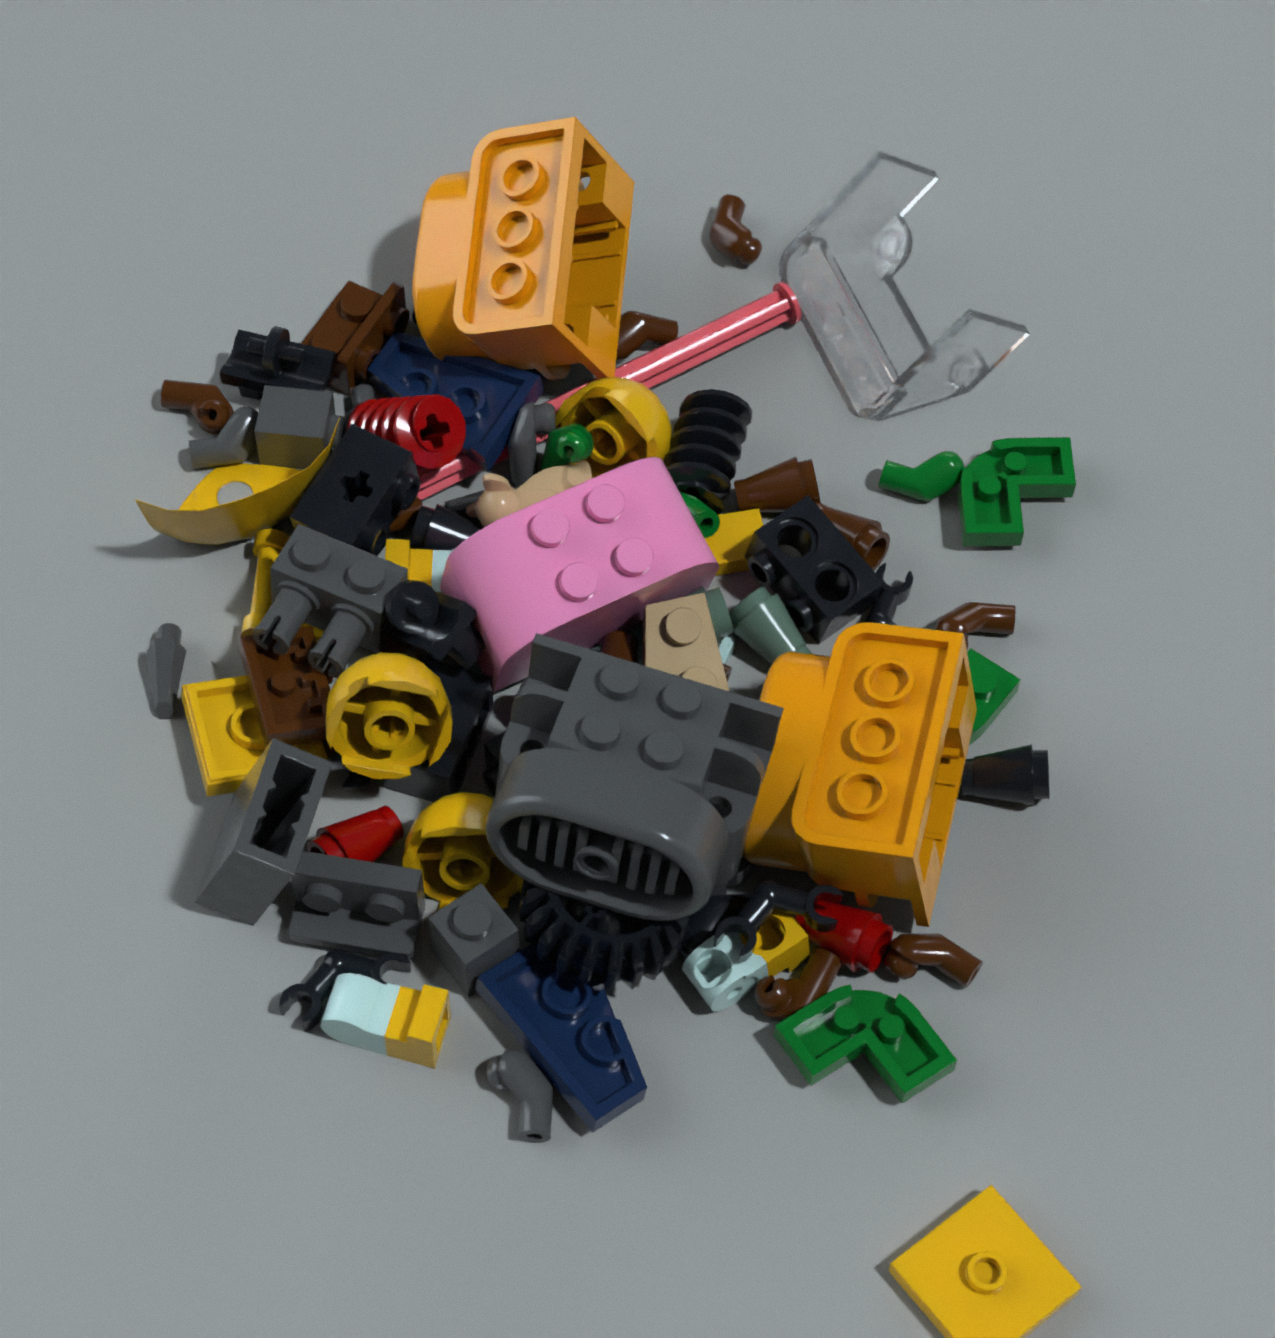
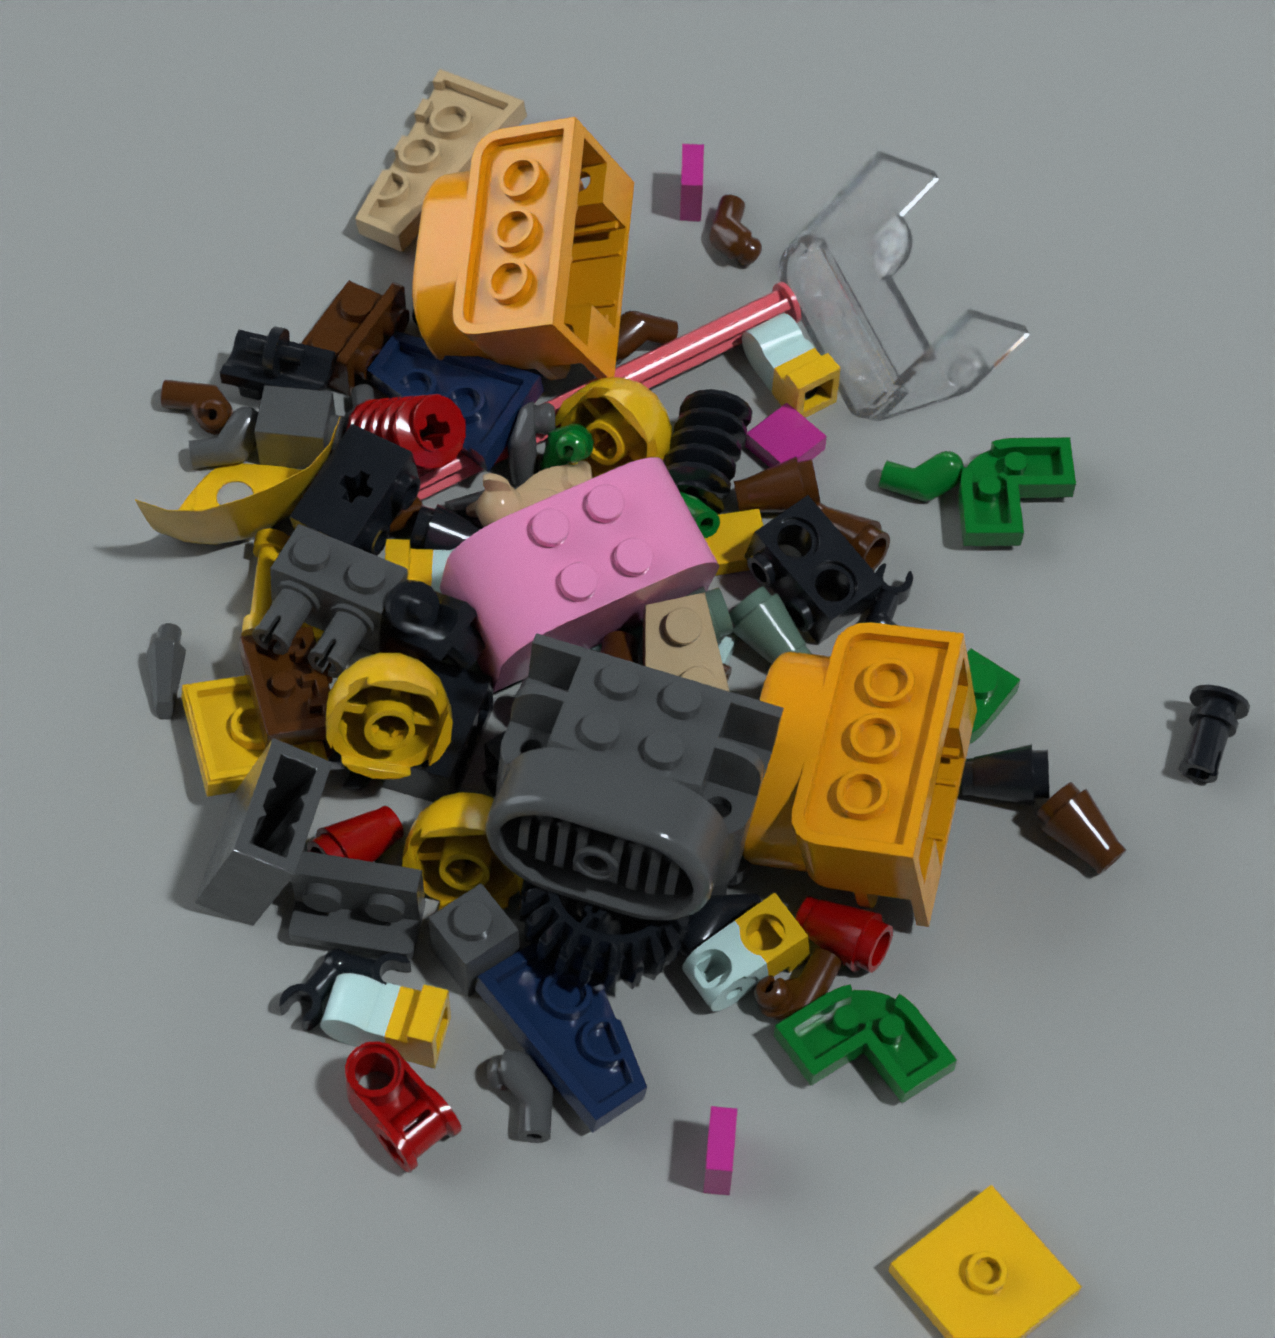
(404, 1114): none -> red piece
(438, 144): none -> tan wing
(691, 182): none -> dark pink tile
(720, 1150): none -> dark pink tile
(772, 896): black arm -> none
(784, 437): none -> dark pink tile
(791, 365): none -> leg
(931, 950): reddish brown arm -> none
(979, 618): reddish brown arm -> none
(1080, 827): none -> reddish brown cone
(1212, 723): none -> black pin

